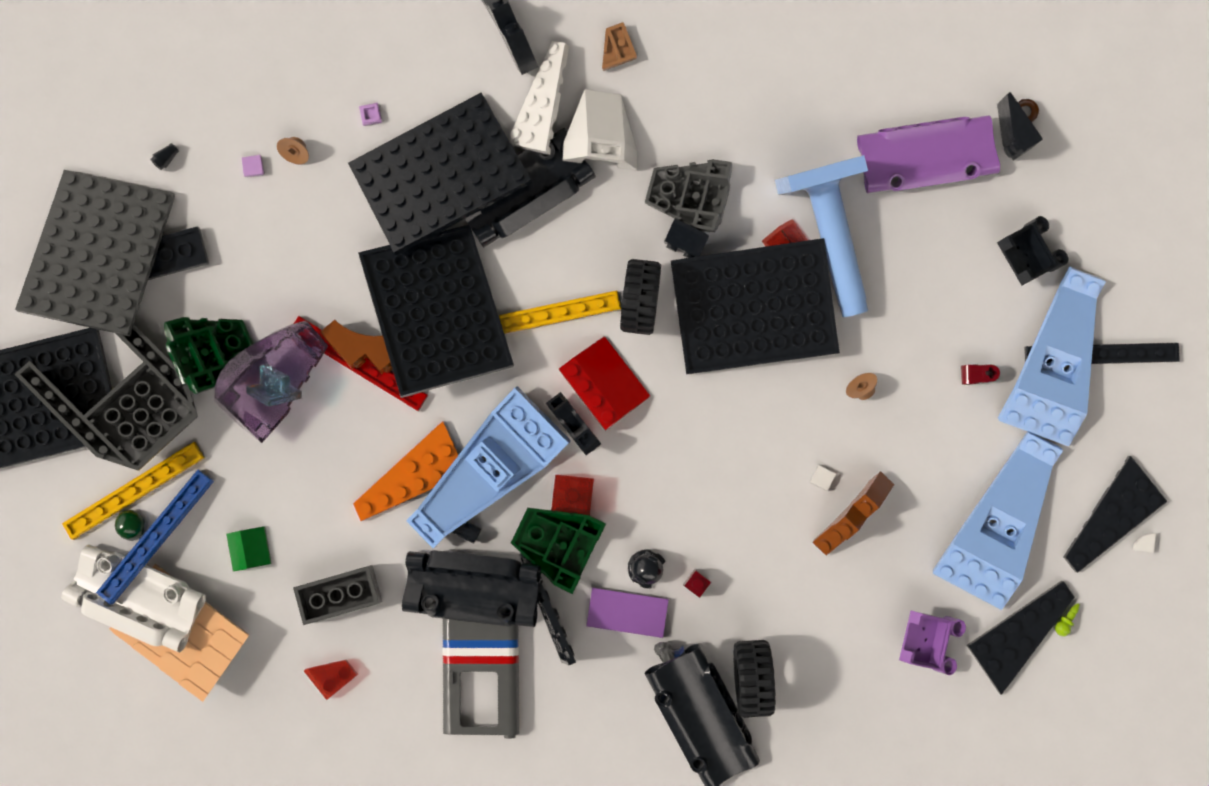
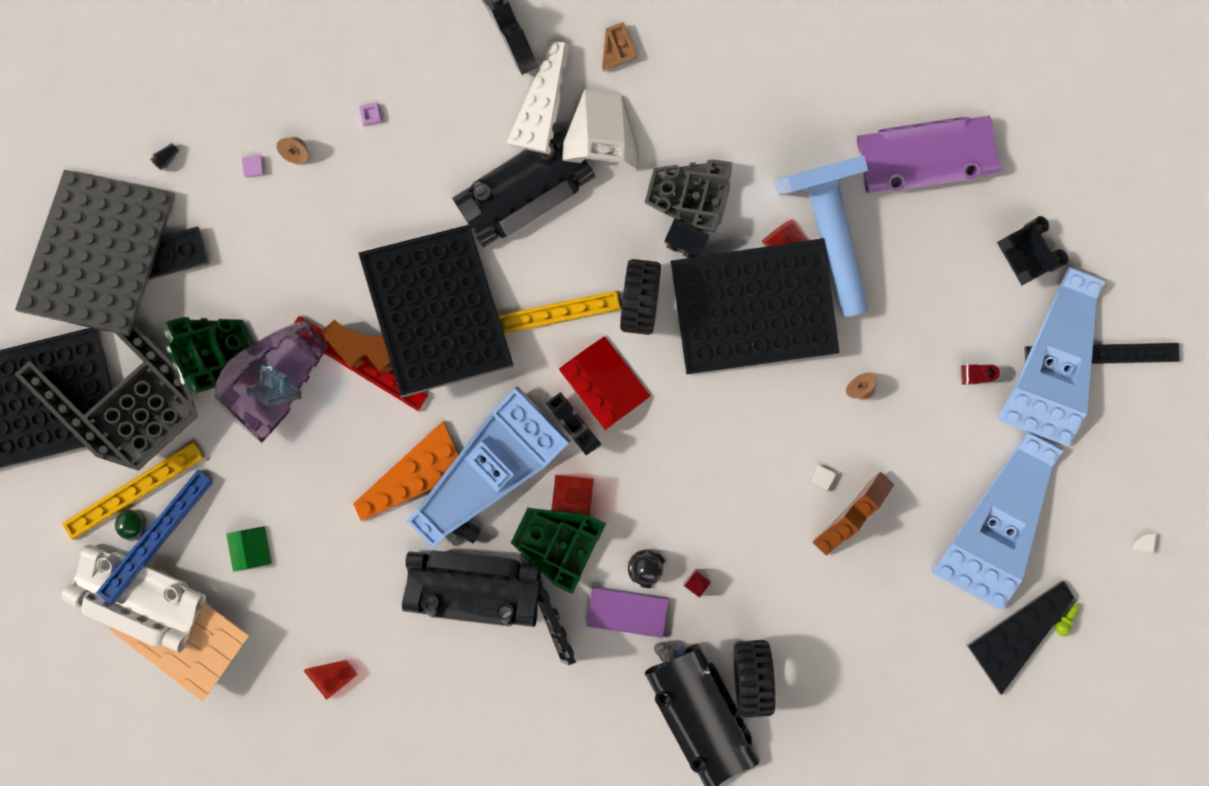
(337, 595): dark grey brick -> none
(439, 173): black plate -> none
(481, 649): dark grey piece -> none
(928, 639): medium lavender piece -> none
(1016, 129): black slope -> none
(1033, 107): reddish brown piece -> none
(1119, 510): black wing -> none

